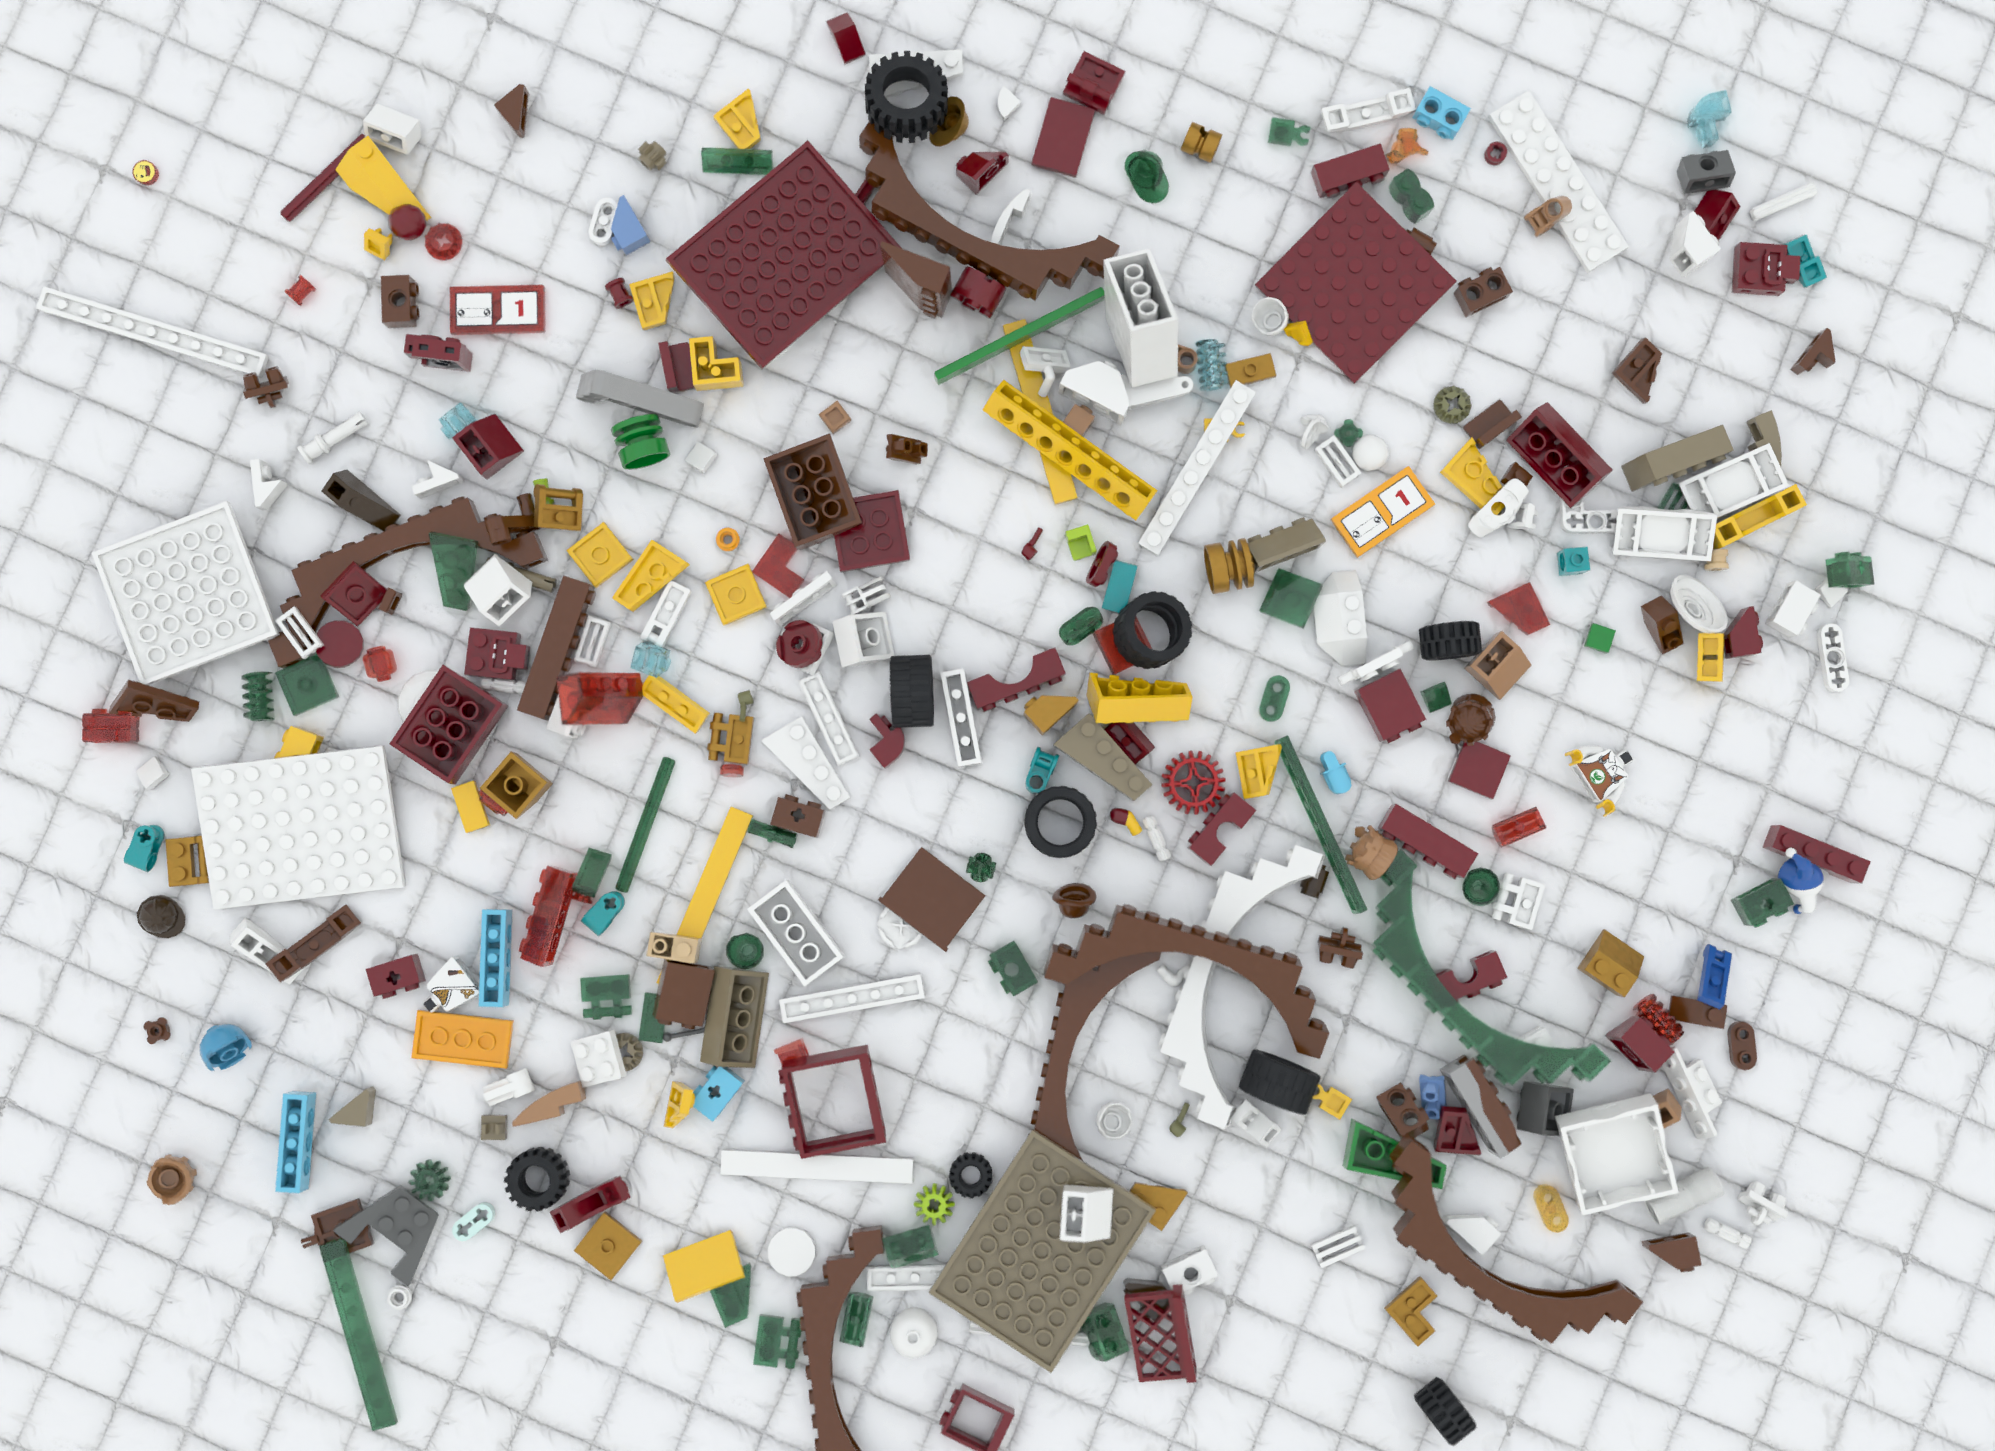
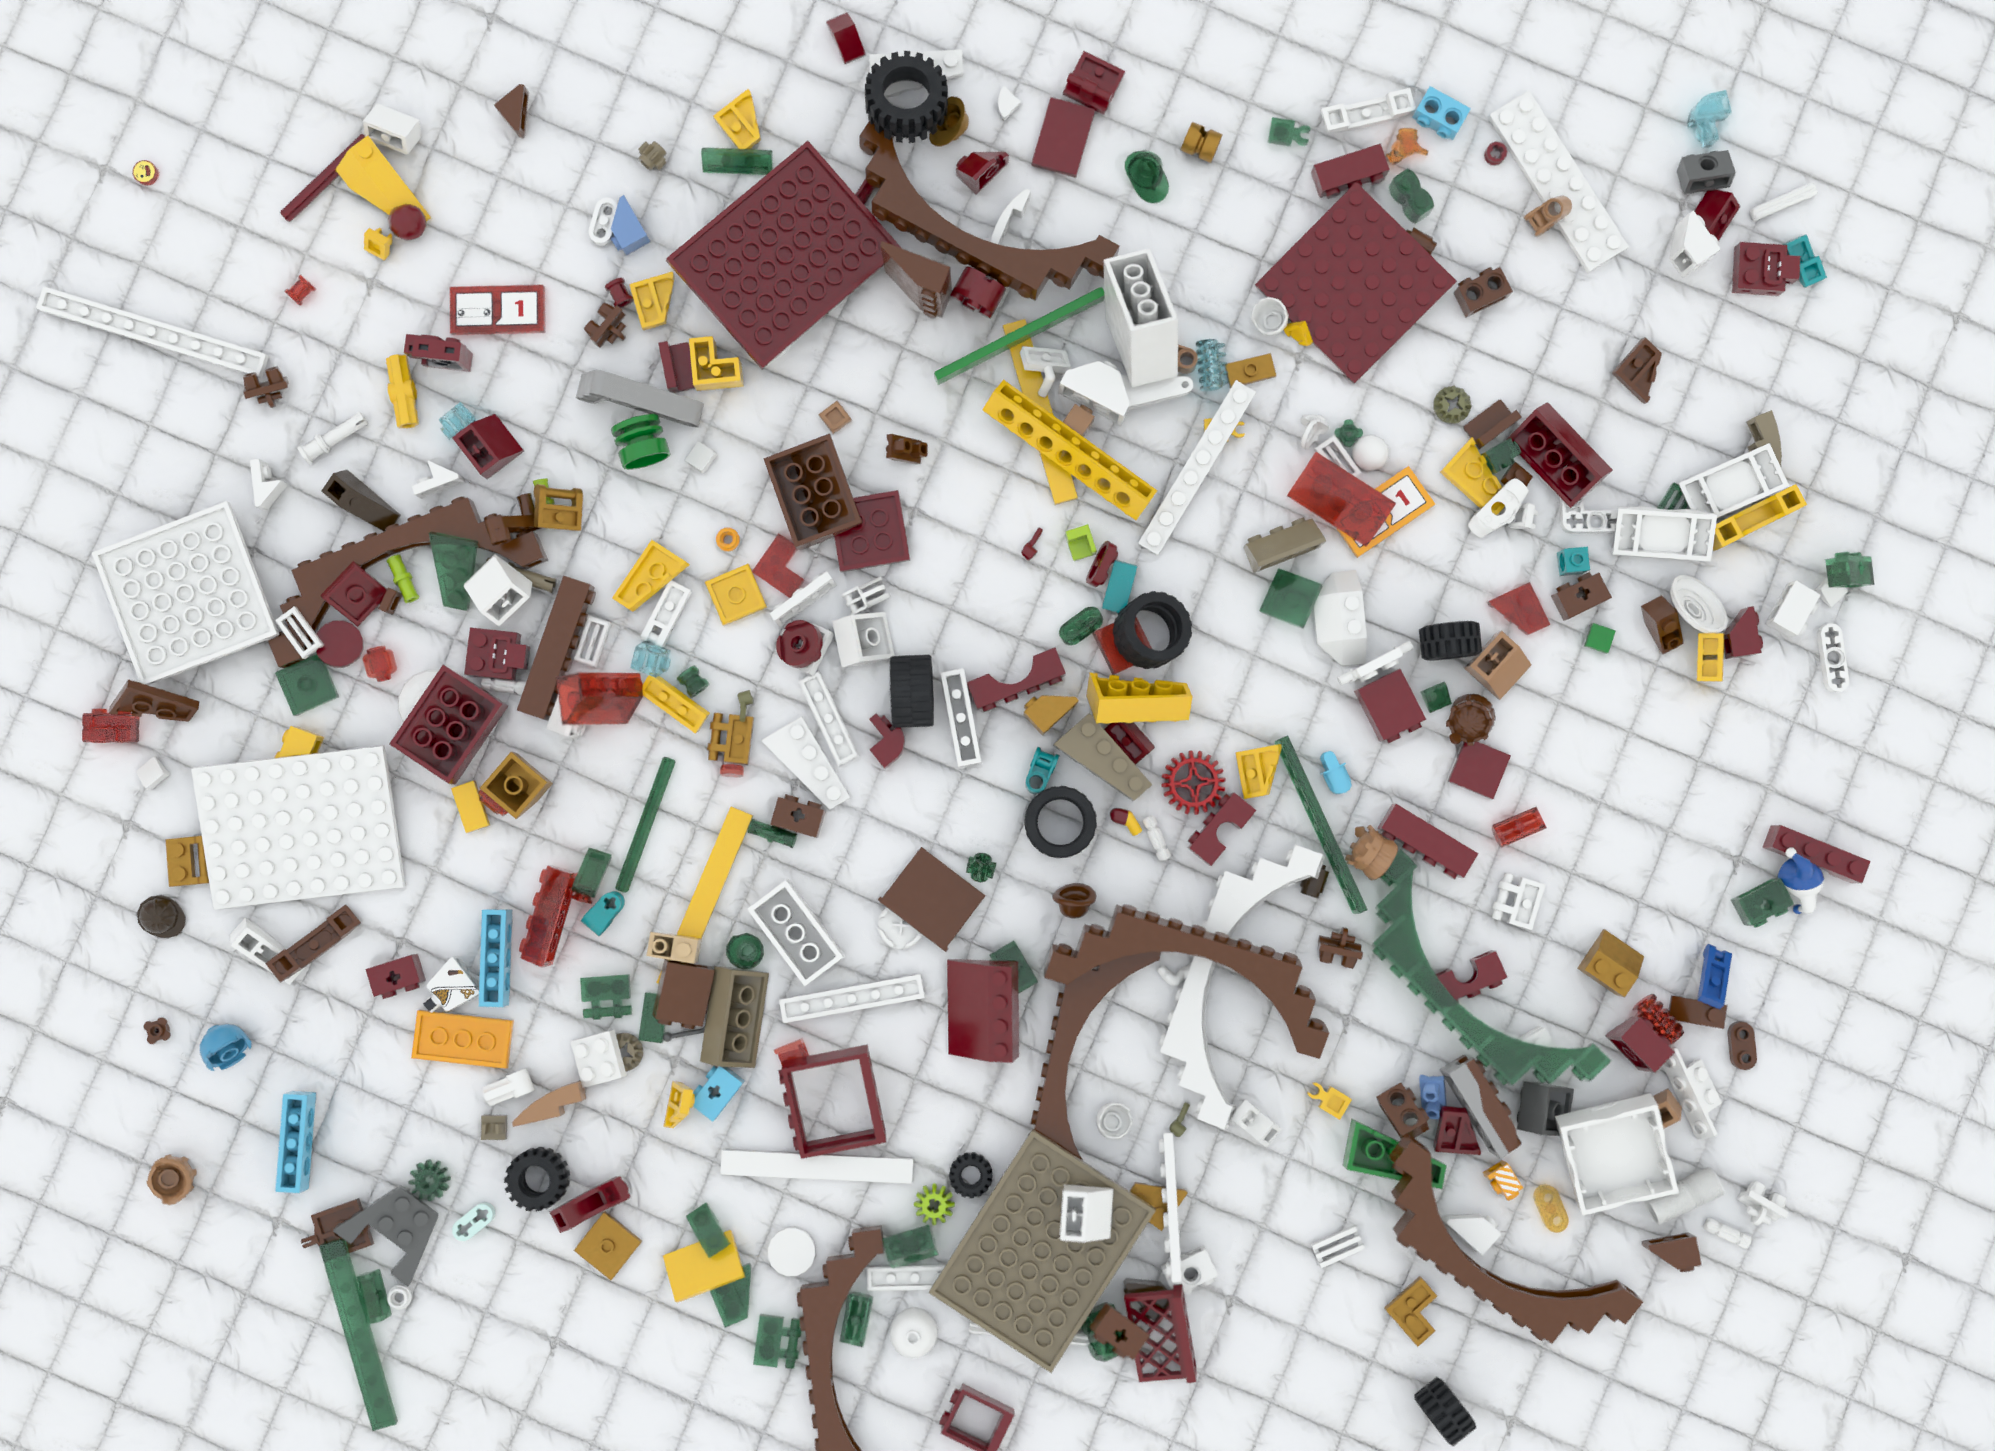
(143, 850): teal piece -> none
(257, 696): clear green piece -> none
(358, 1111): dark tan slope -> none
(374, 1296): none -> clear green brick
(392, 289): reddish brown brick -> none
(402, 391): none -> yellow piece
(402, 578): none -> lime pin
(448, 250): clear red gear -> none
(599, 555): yellow tile -> none
(610, 328): none -> reddish brown hips
(694, 683): none -> clear green wheel
(707, 1230): none -> clear green slope
(983, 1009): none -> dark red slope
(1132, 1335): none -> reddish brown brick
(1169, 1196): none -> white plate
(1228, 566): pearl gold wheel -> none
(1274, 699): clear green plate -> none
(1279, 1082): black tyre -> none
(1341, 499): none -> clear red slope
(1481, 886): clear green hair -> none
(1501, 455): none -> clear green brick
(1503, 1180): none -> light orange brick
(1594, 594): none -> reddish brown brick
(1601, 774): torso -> none
(1678, 458): dark tan wedge -> none
(1718, 560): tan wheel -> none
(1819, 350): reddish brown slope -> none

